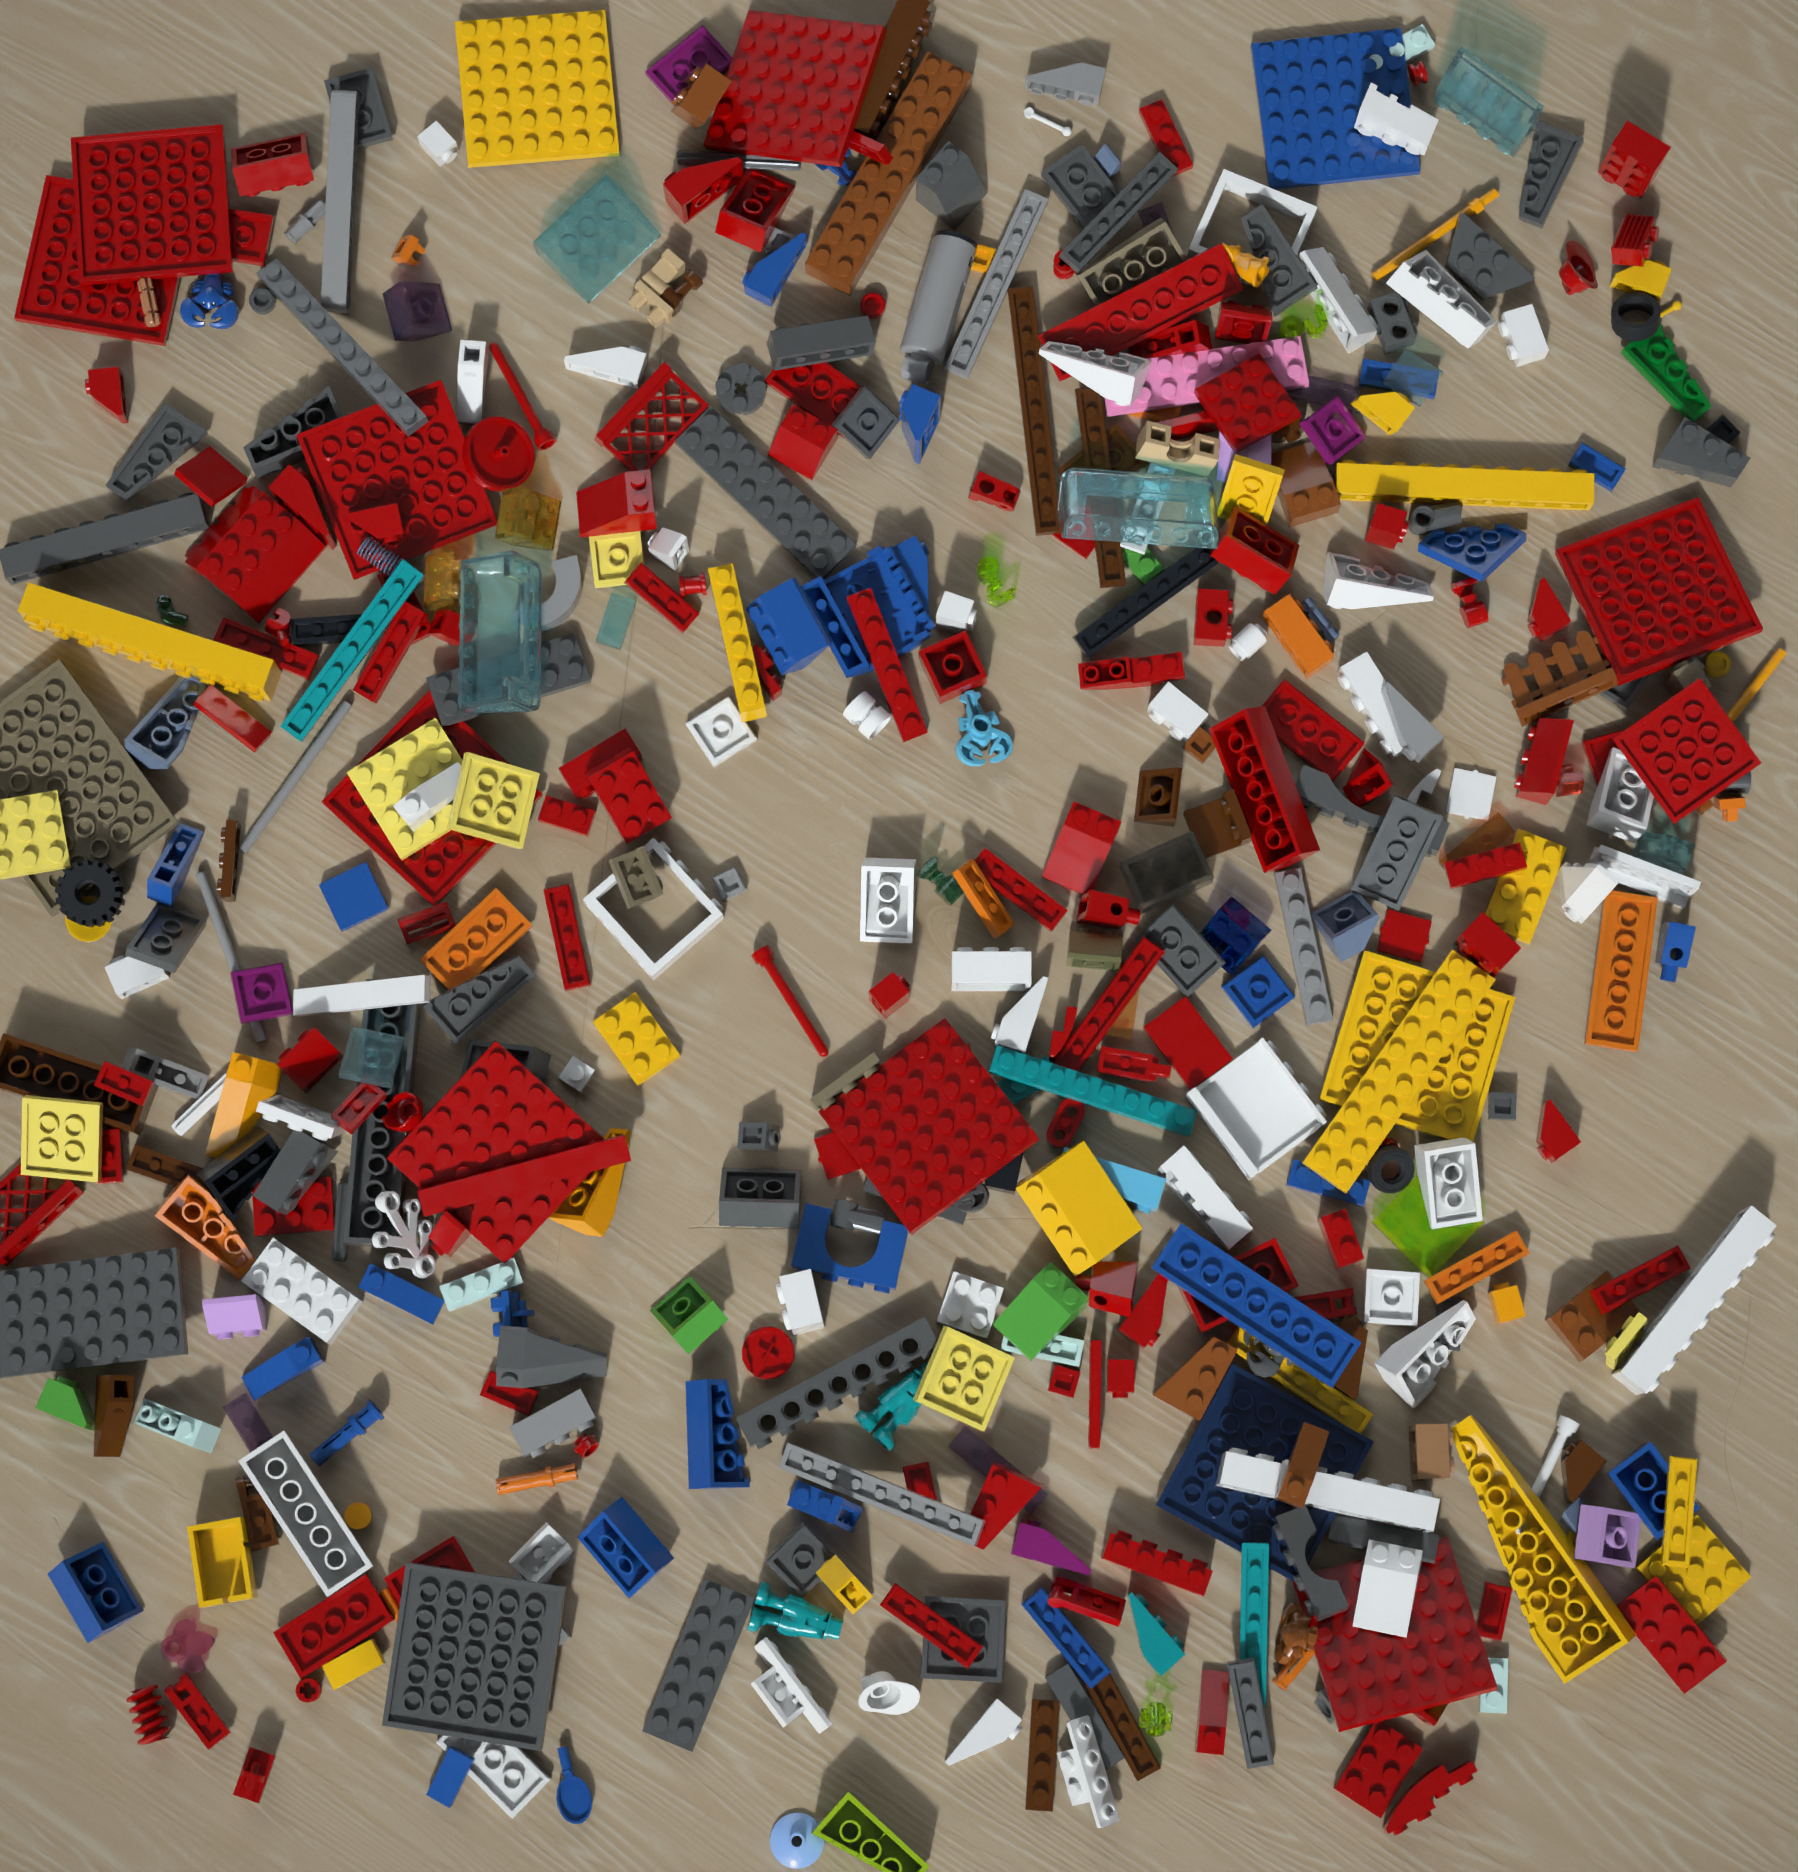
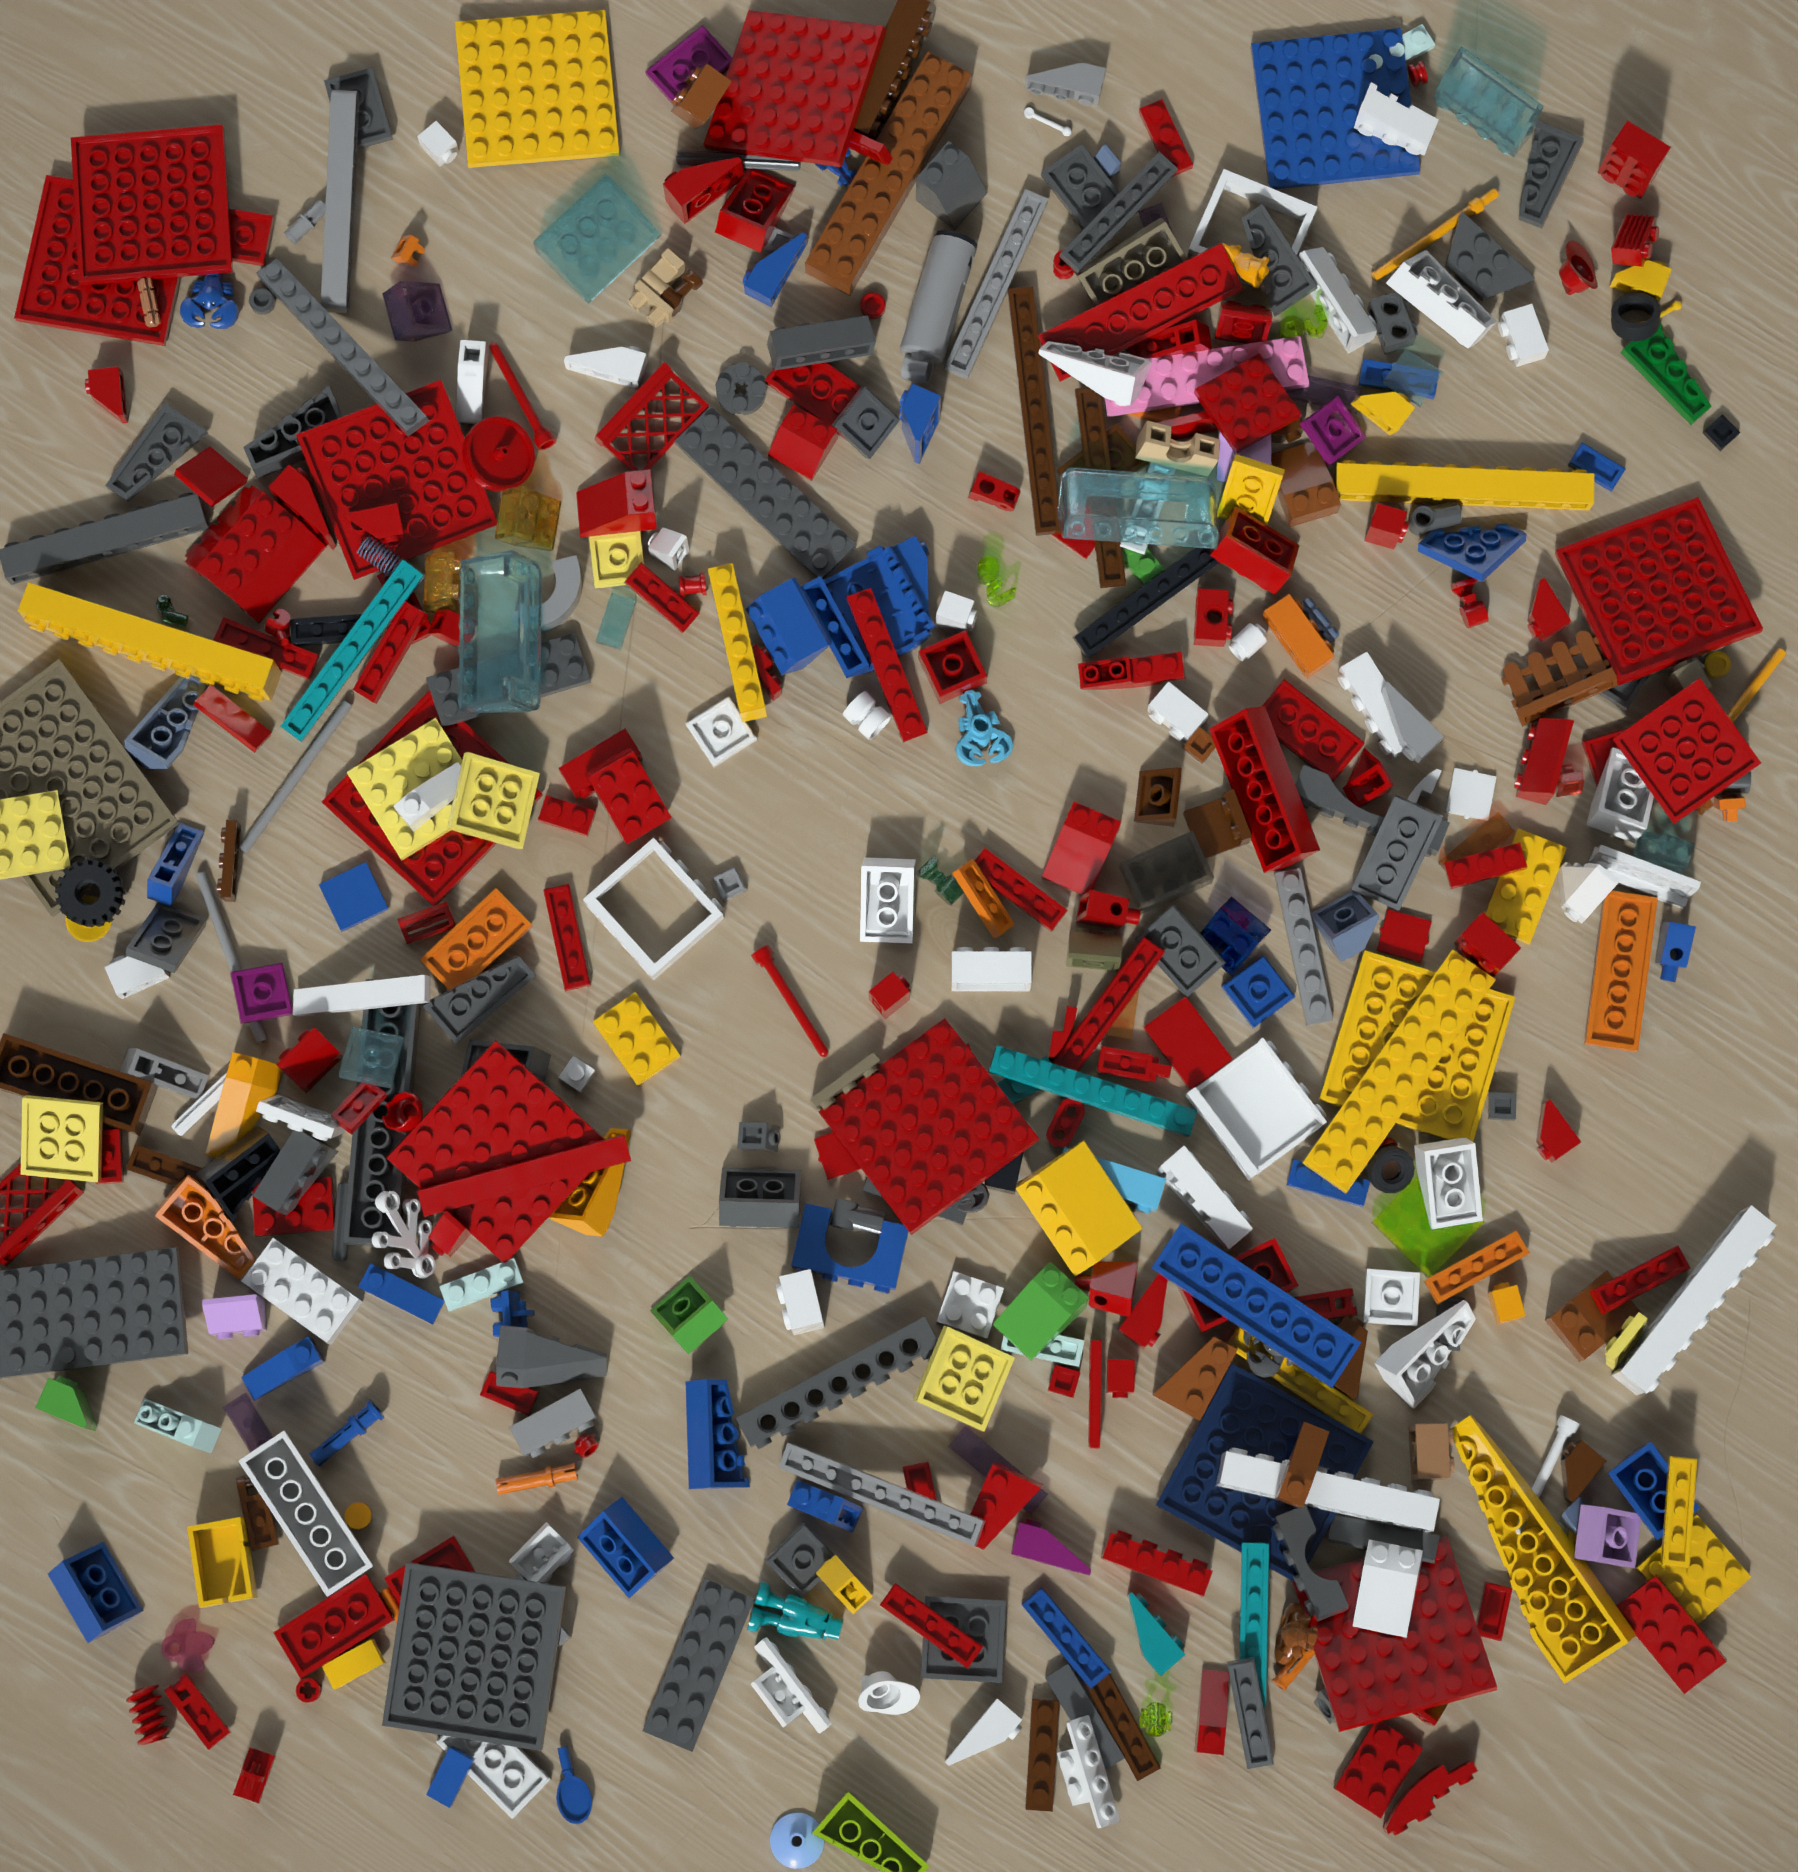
(112, 1413): reddish brown slope -> none
(124, 1083): red plate -> none
(272, 165): red slope -> none
(636, 877): dark tan bracket -> none
(768, 1352): red tile -> none
(898, 1401): teal piece -> none
(983, 258): light orange tile -> none
(1020, 1020): white slope -> none
(1086, 1601): red plate -> none
(1340, 1239): red brick -> none
(1359, 586): white wedge -> none
(1497, 1700): light aqua plate -> none
(1702, 455): dark grey wedge -> none

